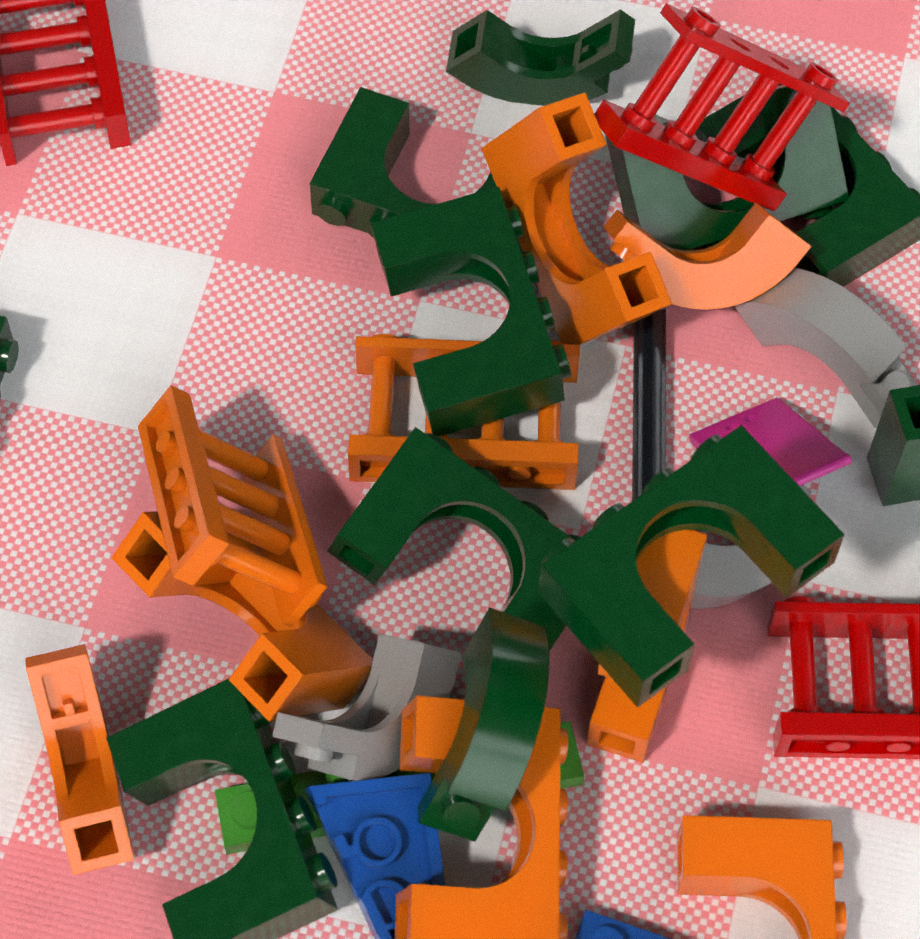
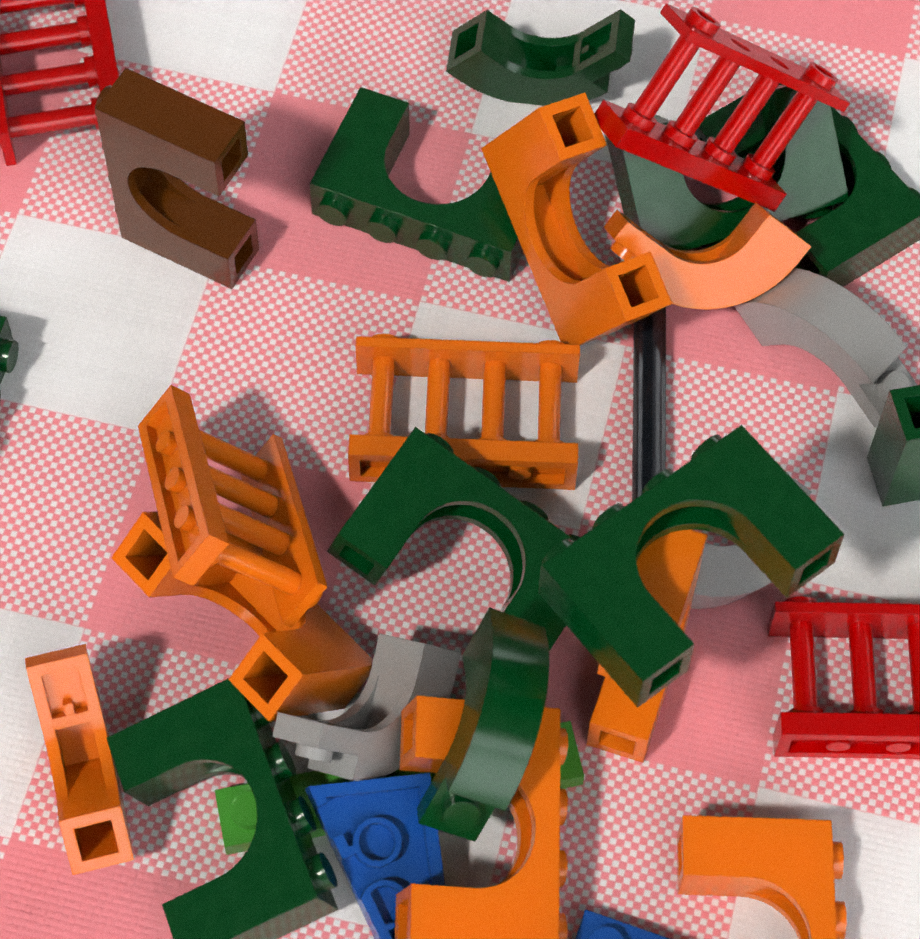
(152, 143): none -> reddish brown arch
(516, 364): dark green arch -> none
(786, 437): dark pink container -> none

